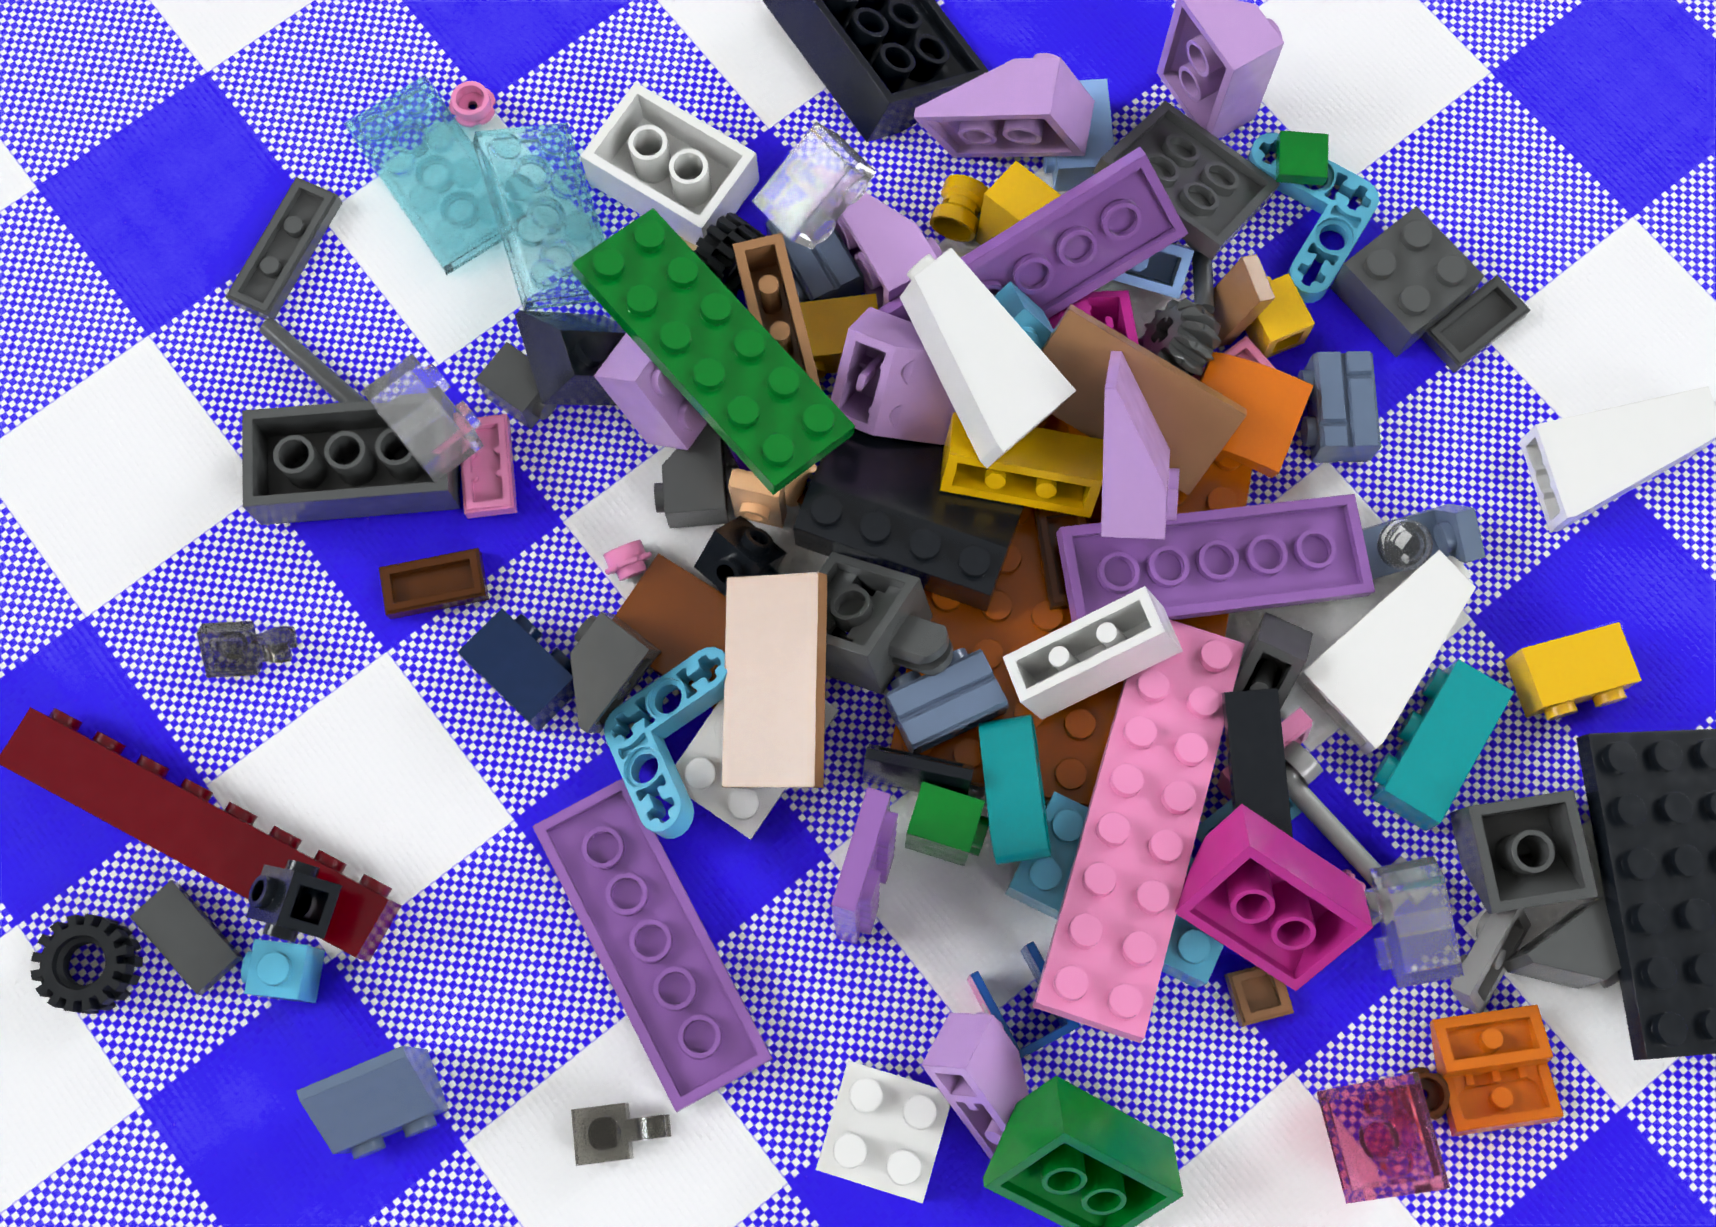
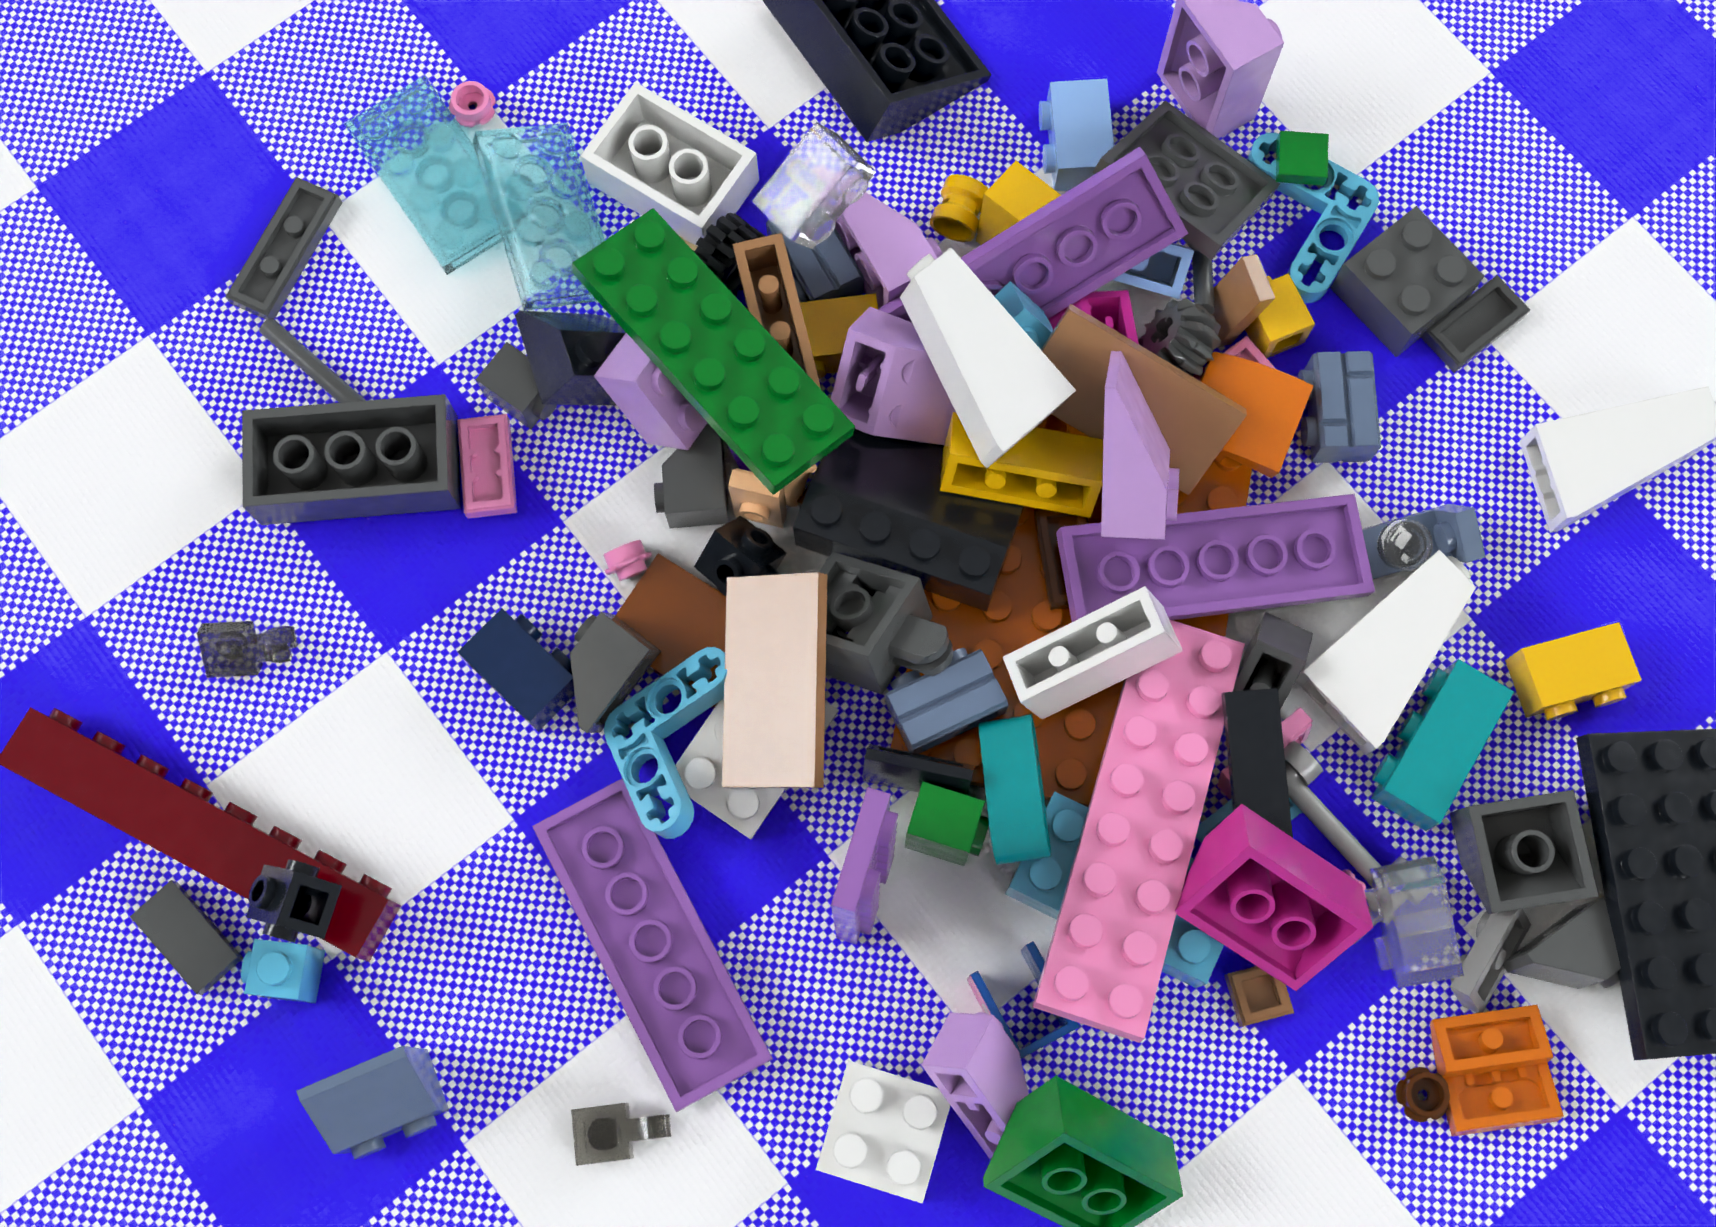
(56, 957): black tyre -> none
(424, 417): clear brick -> none
(433, 583): reddish brown tile -> none
(1013, 112): lavender slope -> none
(1382, 1138): clear pink slope -> none

